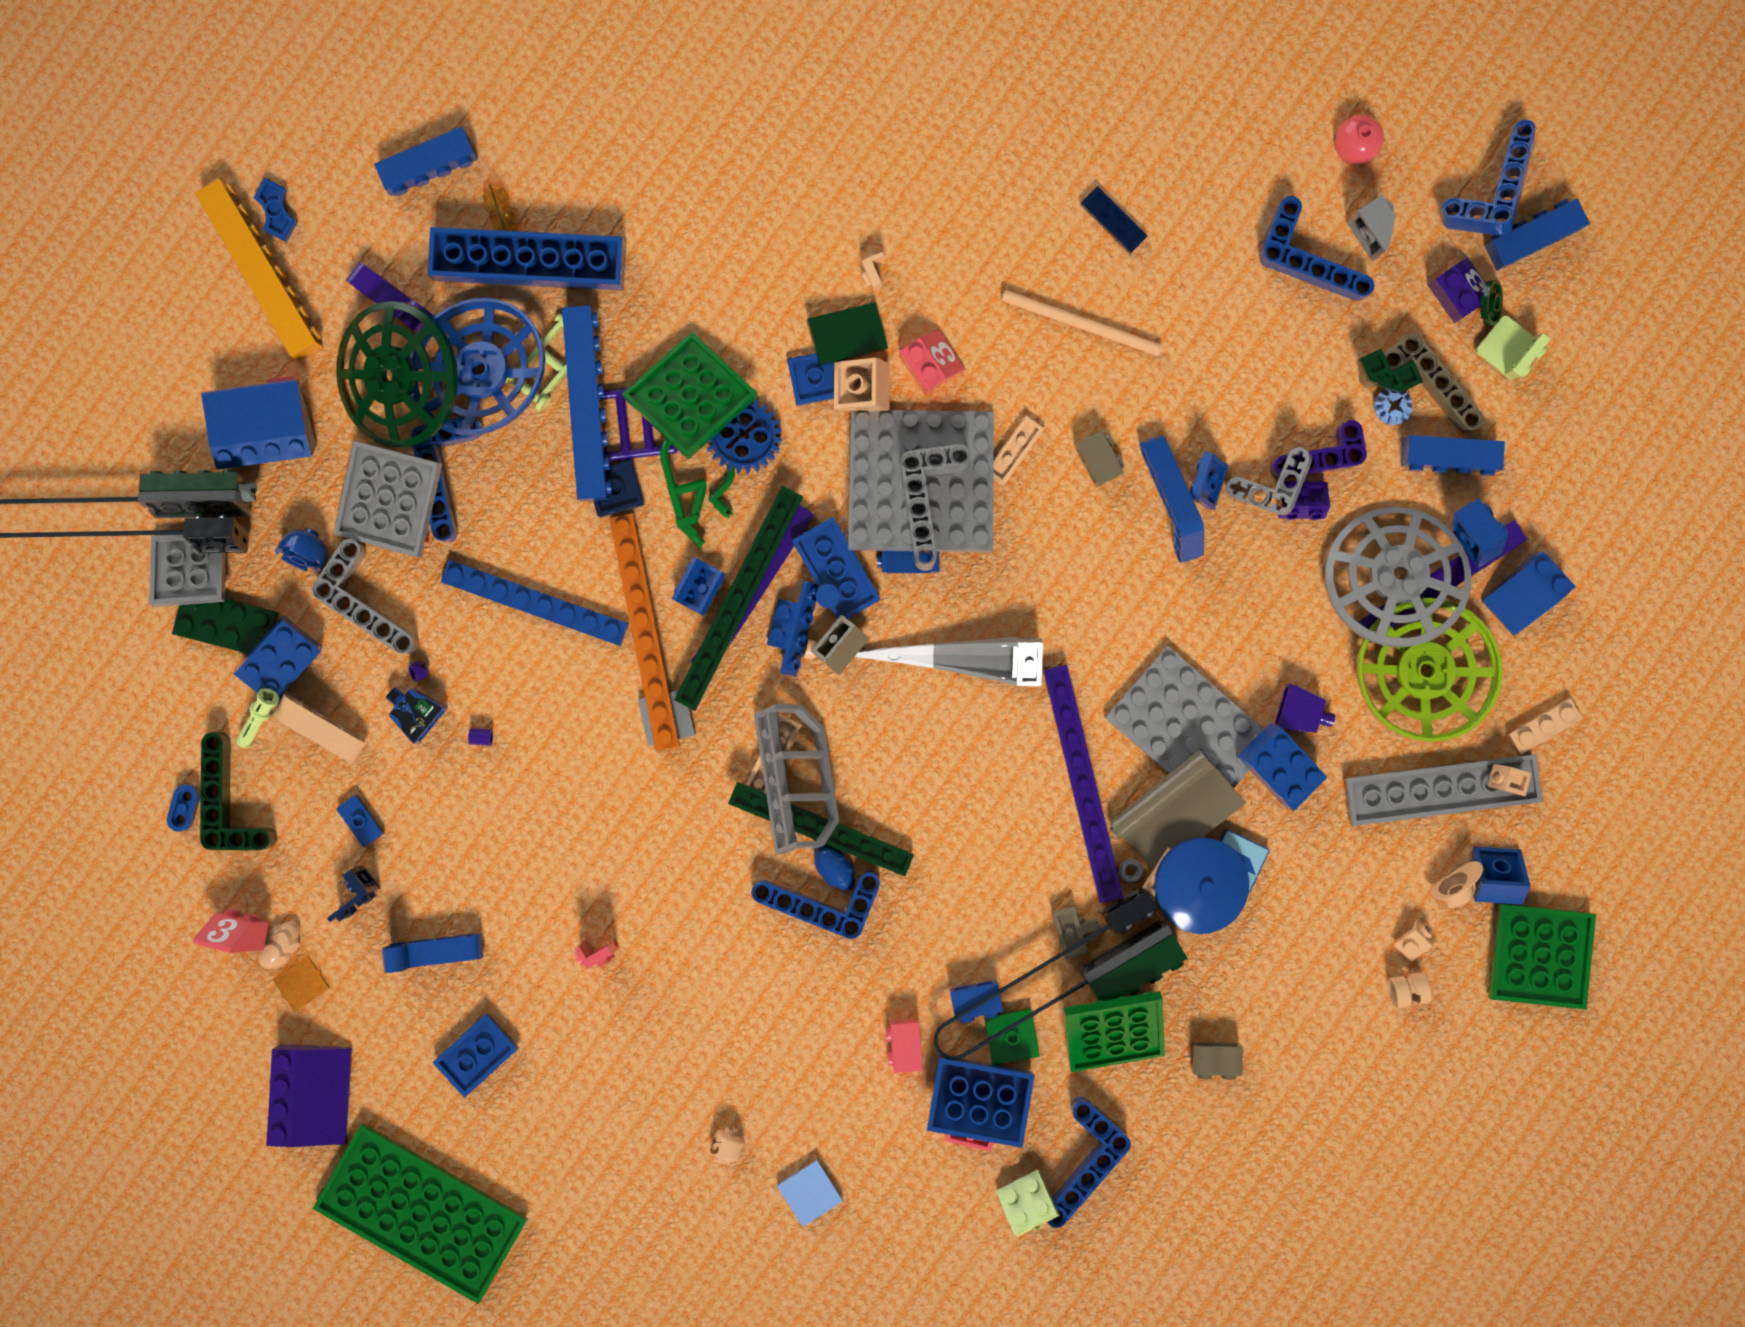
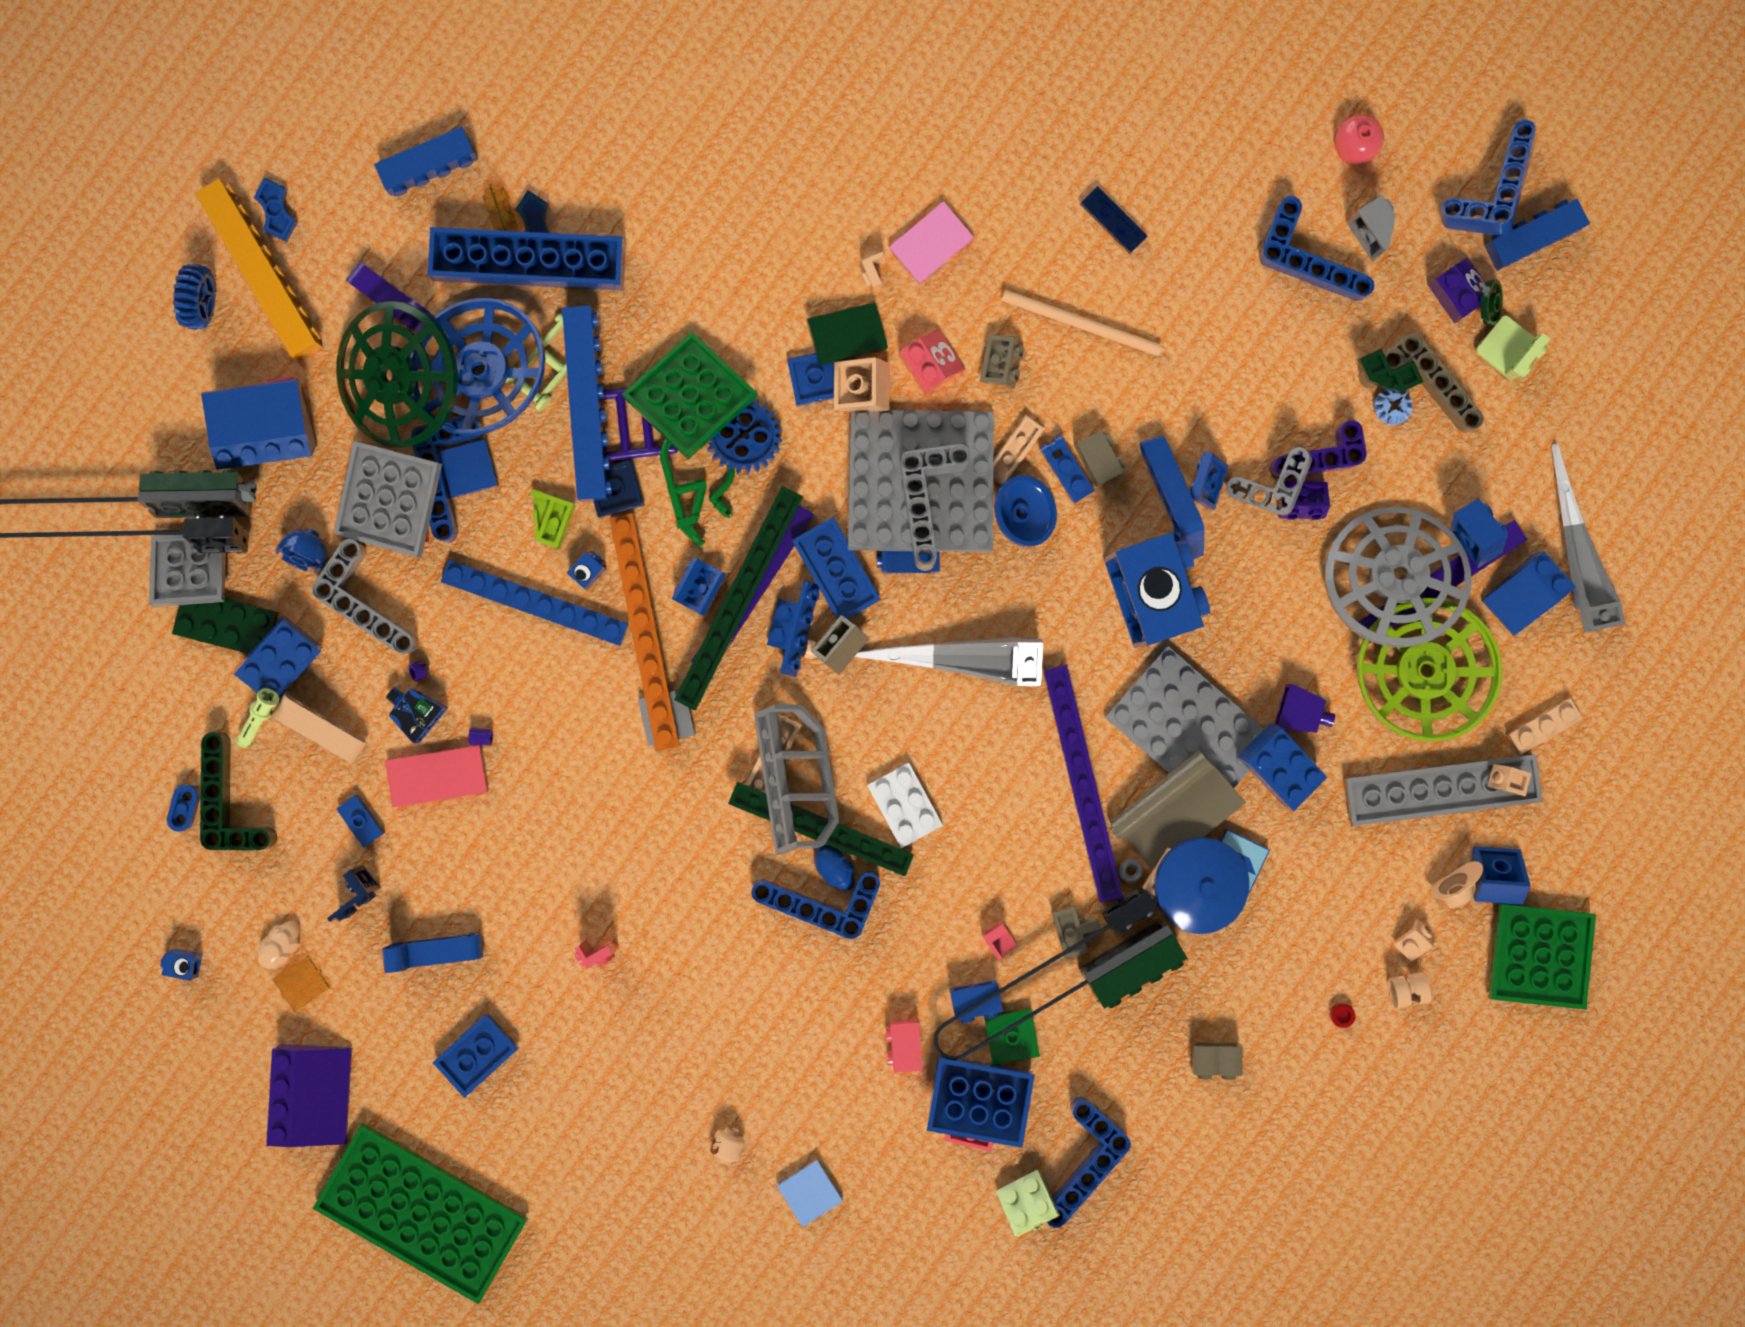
(181, 964): none -> blue brick
(194, 296): none -> blue gear
(233, 932): coral slope -> none
(436, 776): none -> coral tile
(468, 468): none -> blue tile
(533, 213): none -> clear blue tile
(551, 518): none -> lime wing
(587, 569): none -> blue brick
(827, 595): blue tile -> none
(904, 805): none -> white plate
(931, 243): none -> bright pink tile
(999, 940): none -> coral panel
(1002, 361): none -> dark tan bracket
(1034, 507): none -> blue dish
(1067, 470): none -> blue plate
(1115, 1031): green plate -> none
(1156, 590): none -> blue brick
(1342, 1015): none -> red tile
(1452, 454): blue brick -> none
(1593, 592): none -> light grey plate

